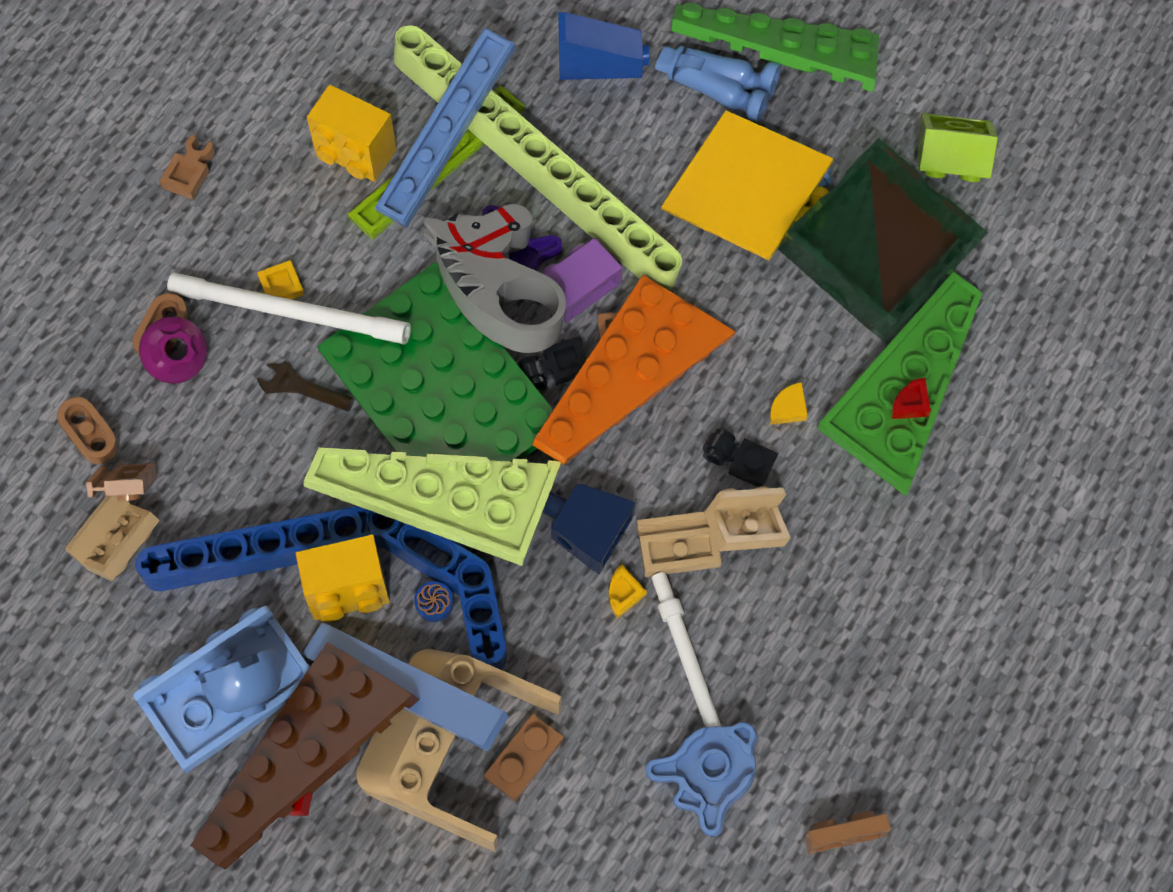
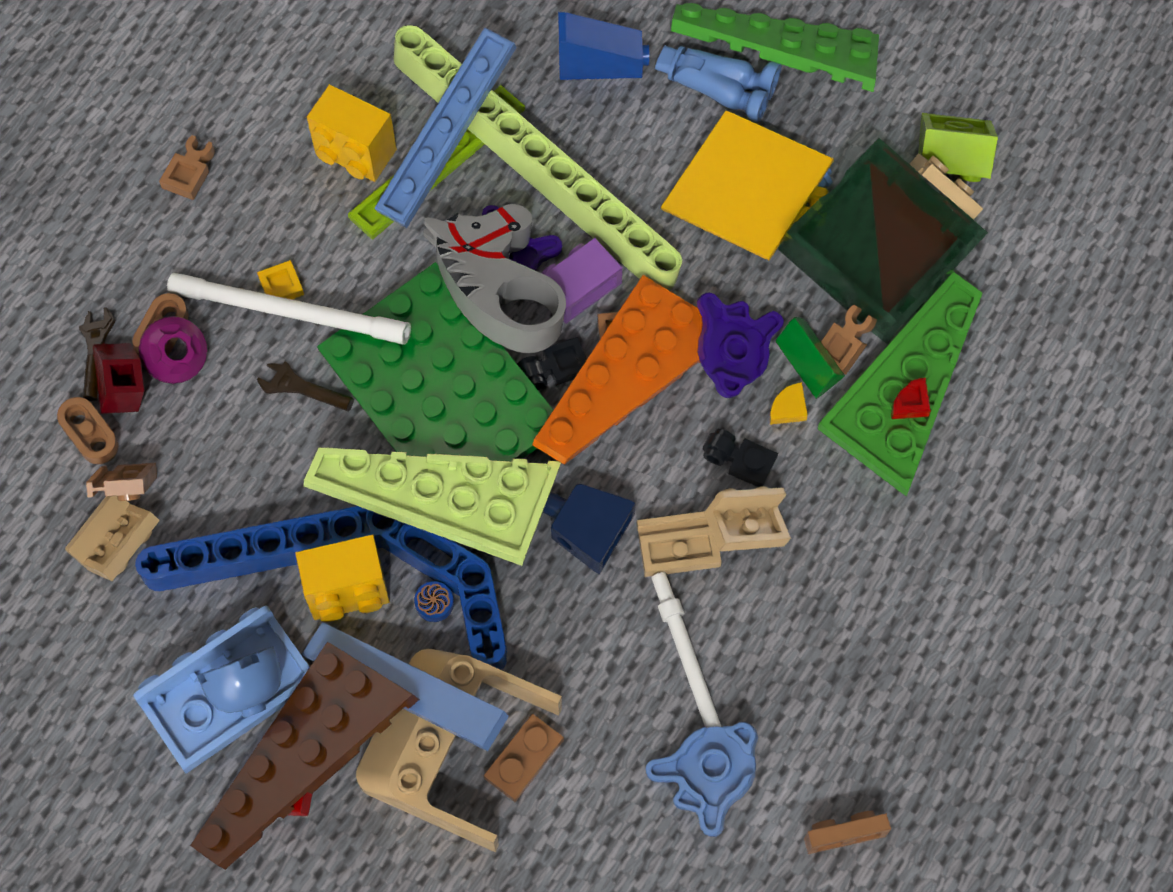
(94, 333): none -> dark brown piece
(118, 377): none -> dark red slope
(624, 591): yellow tile -> none
(733, 344): none -> dark purple tile
(809, 357): none -> green slope
(844, 342): none -> medium nougat plate
(957, 192): none -> tan plate

